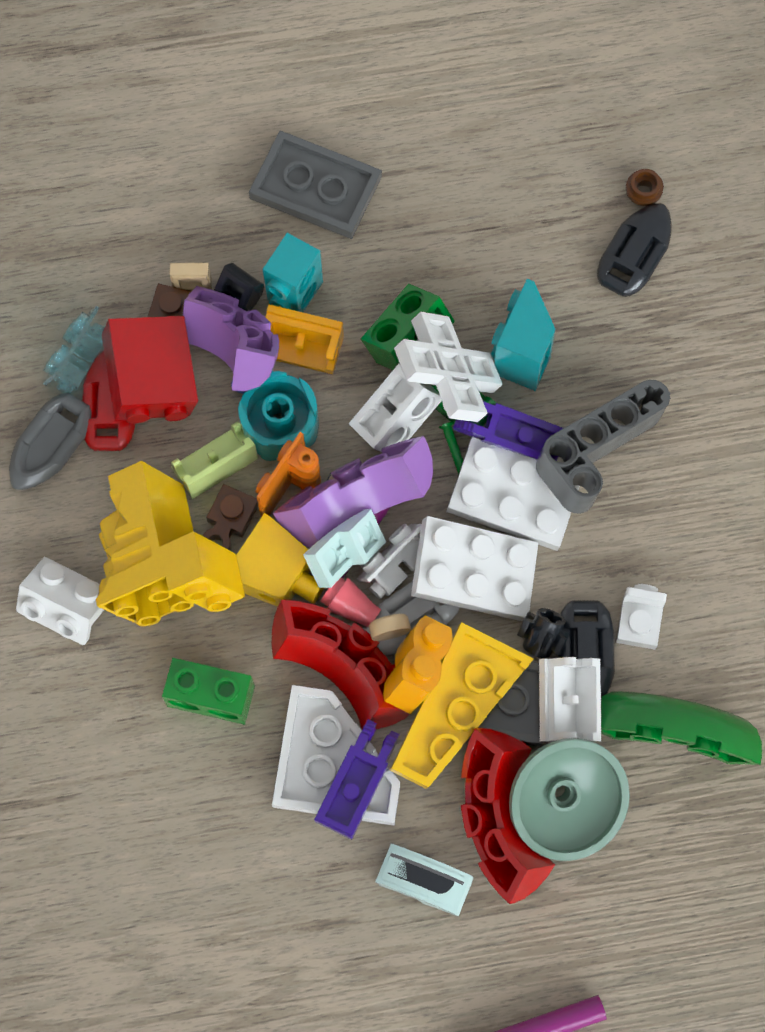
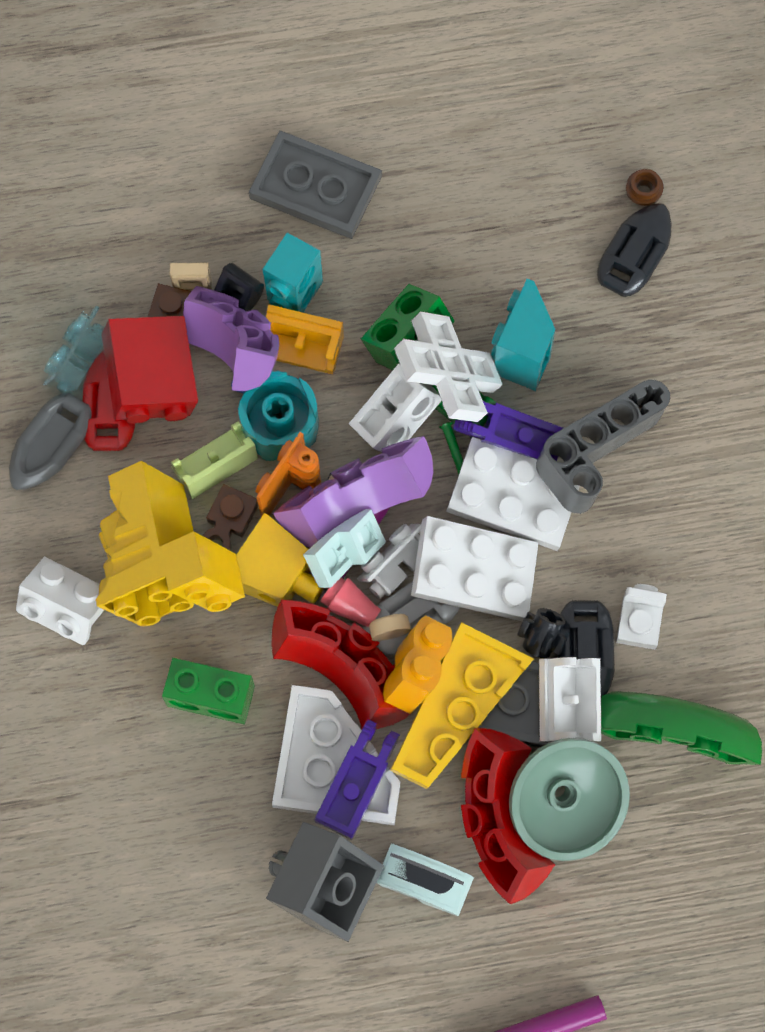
(324, 881): none -> dark grey brick

